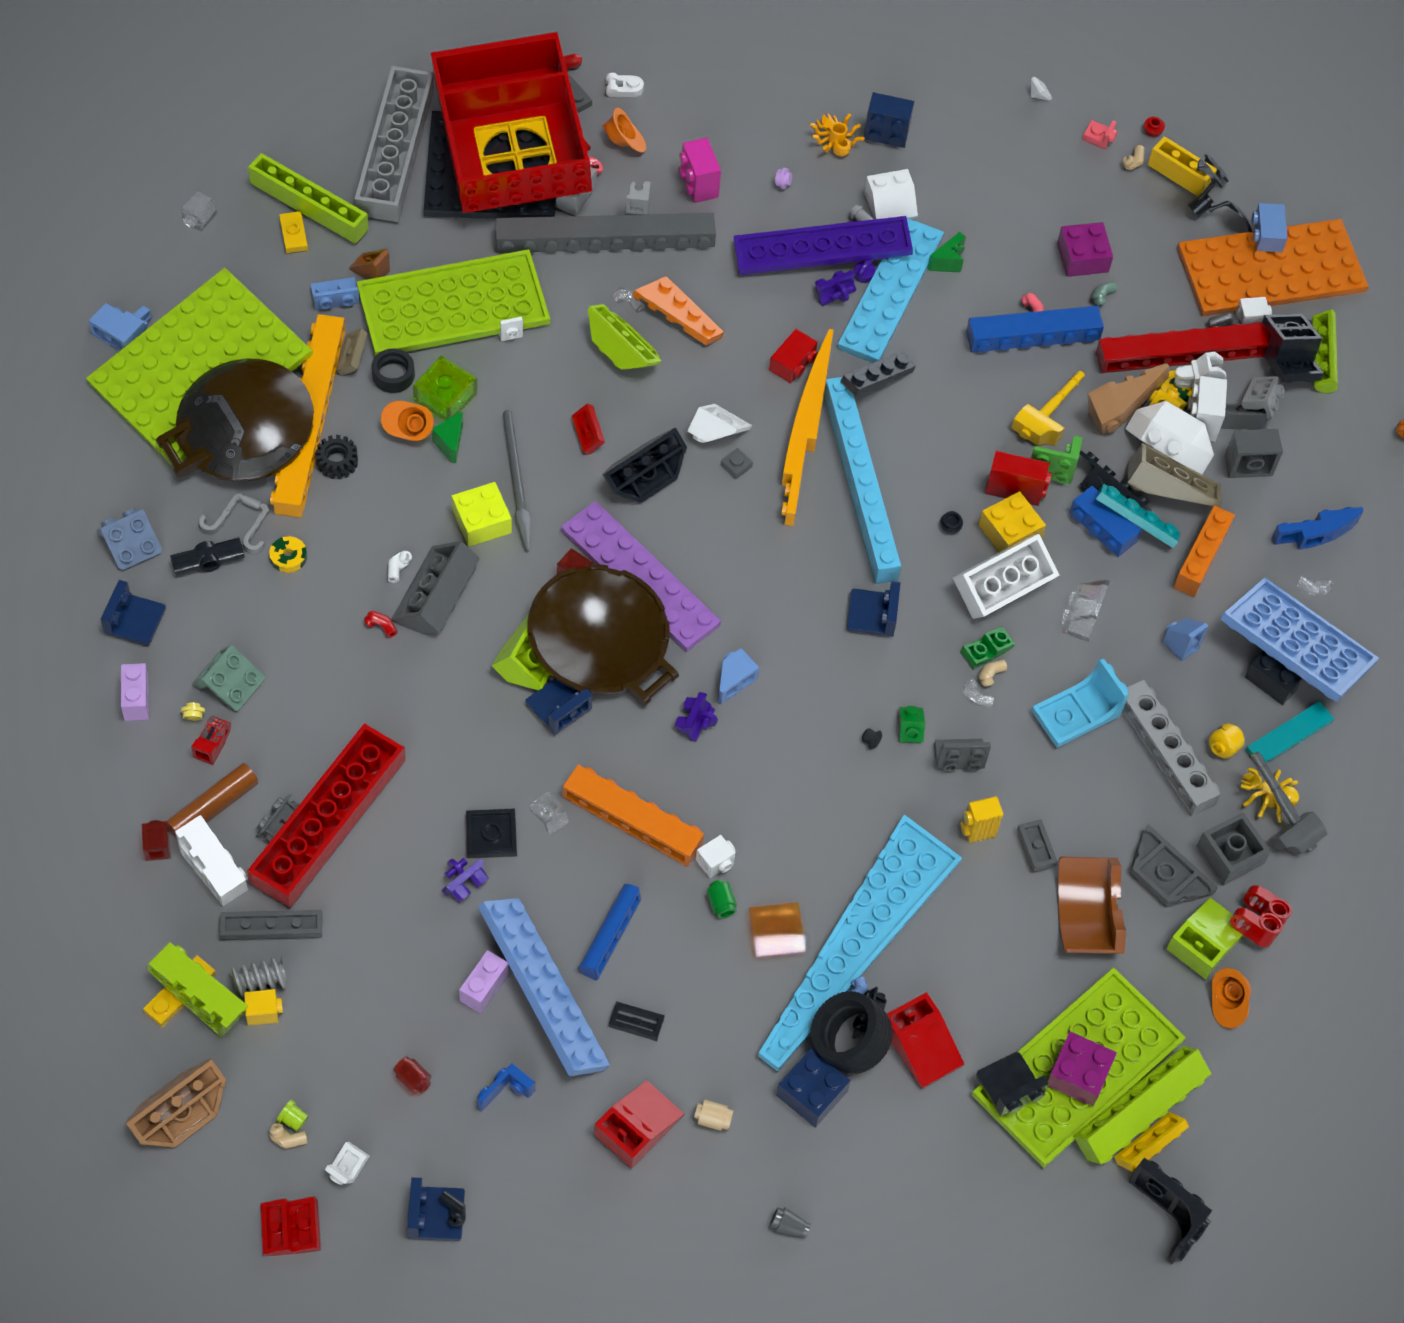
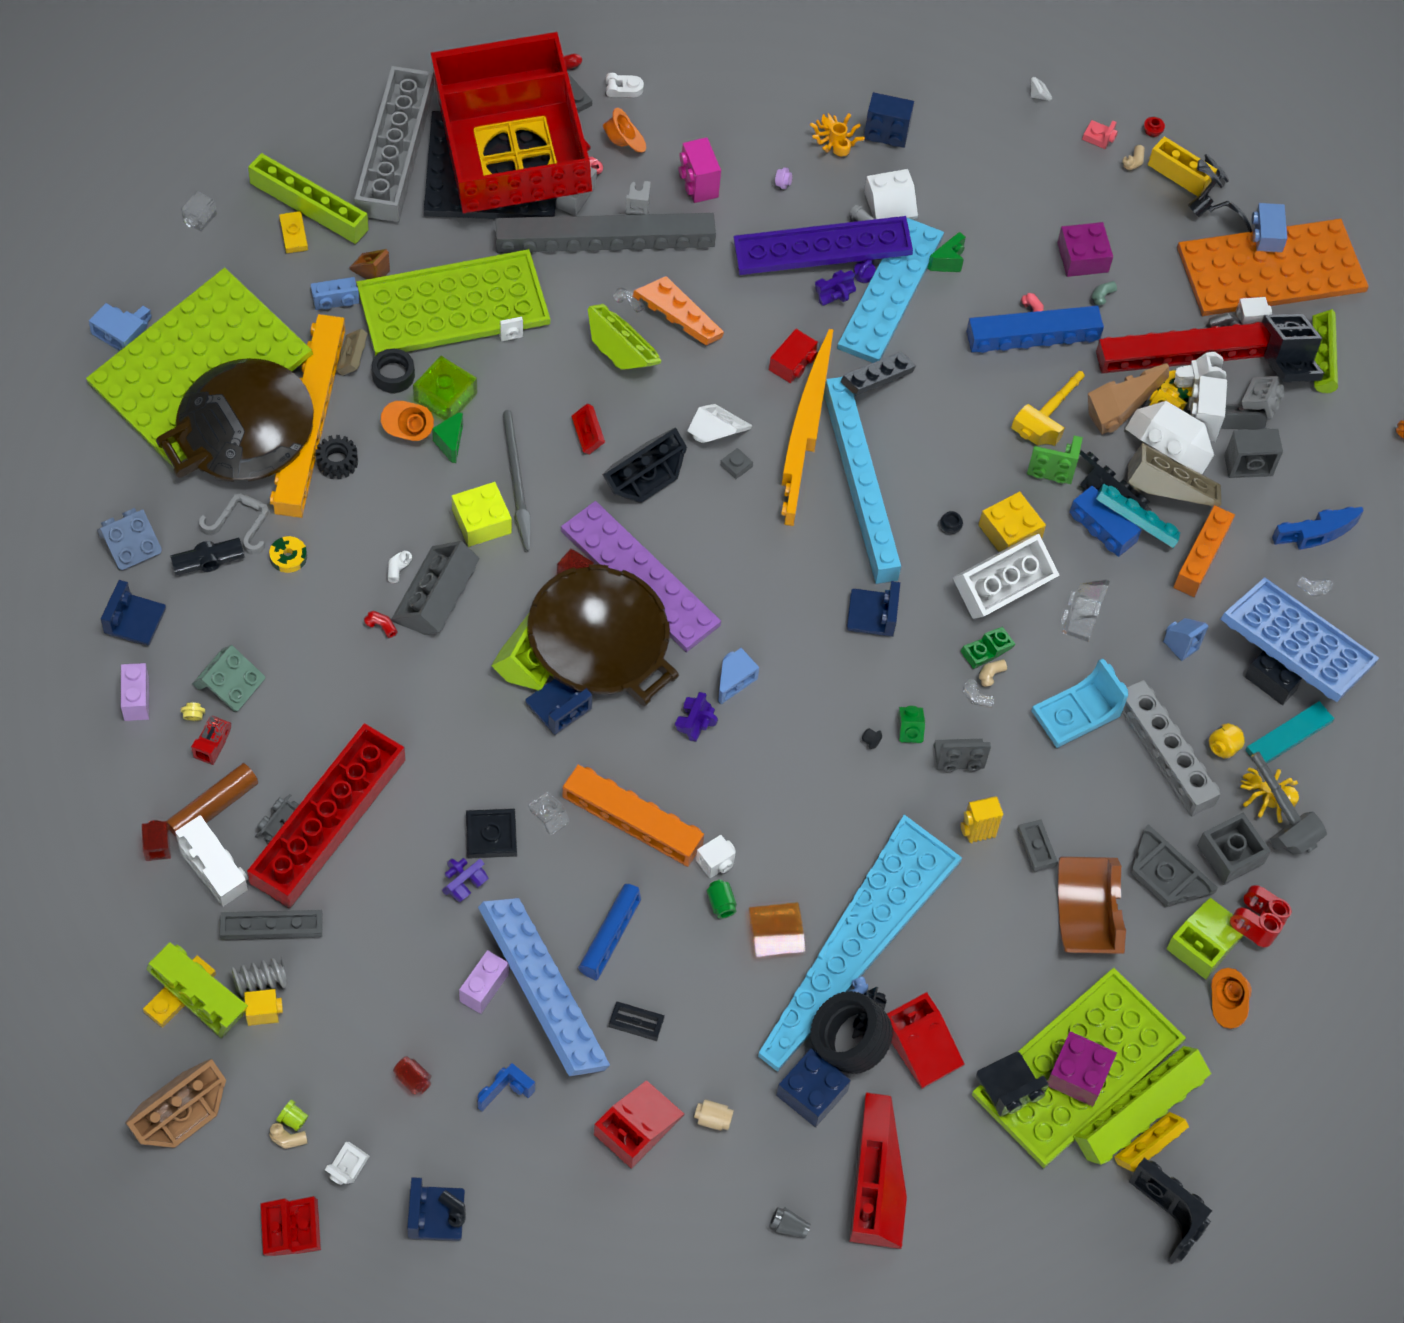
(880, 1182): none -> red wedge
(1017, 473): red brick -> none

